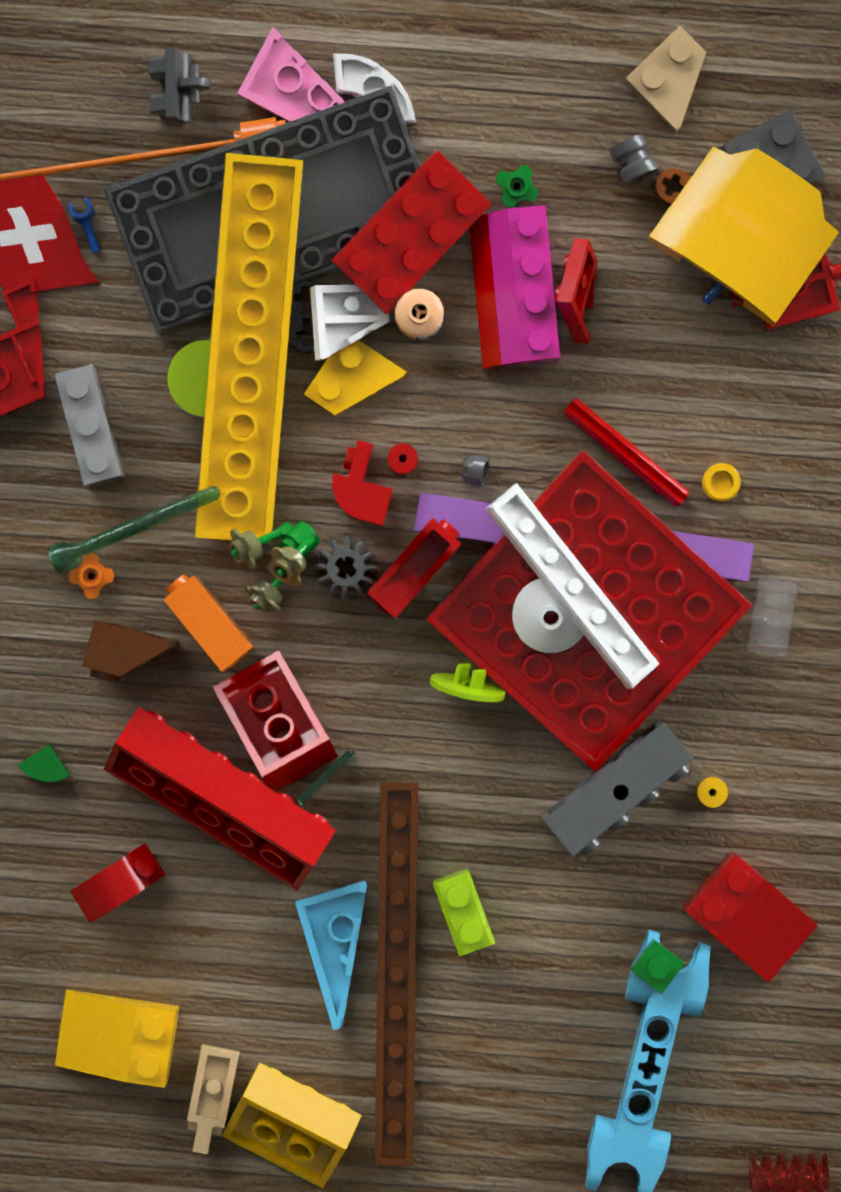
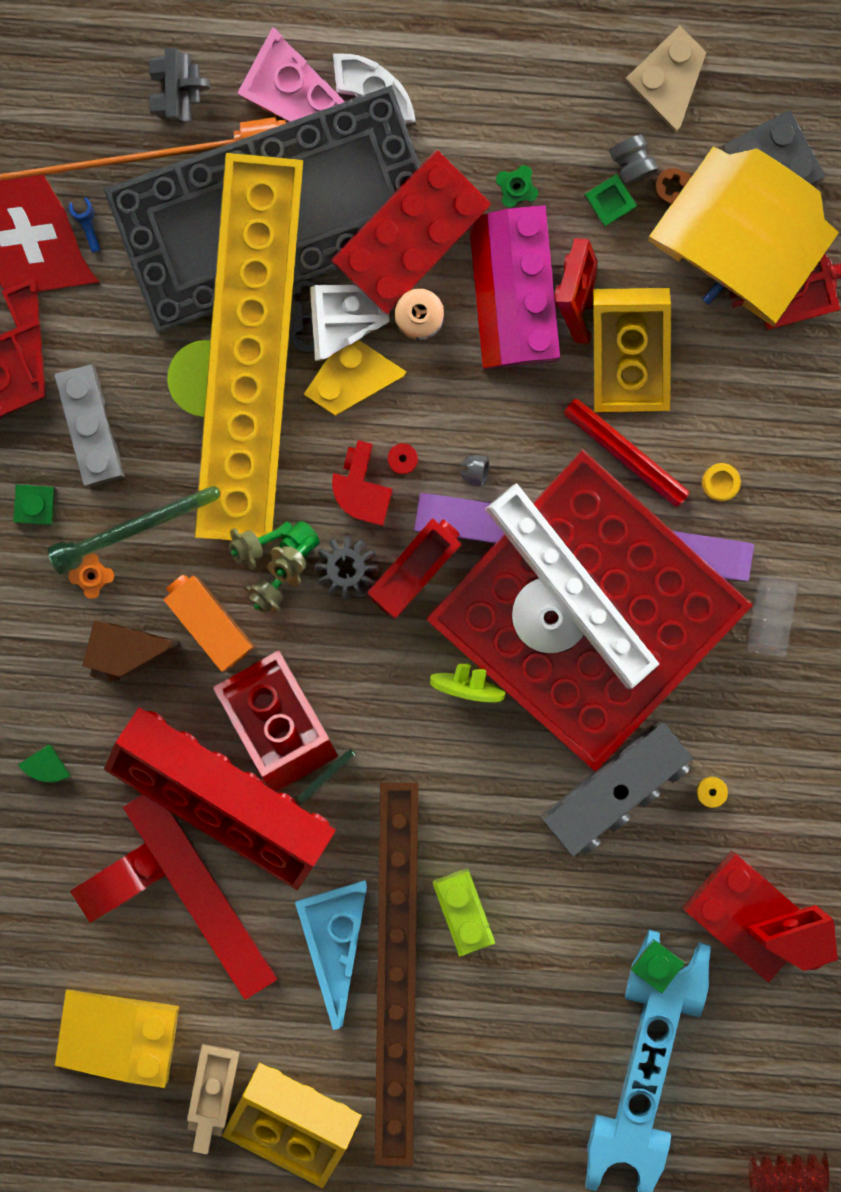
(34, 504): none -> green plate
(201, 895): none -> red tile
(610, 200): none -> green plate
(632, 349): none -> yellow slope
(799, 937): none -> red slope

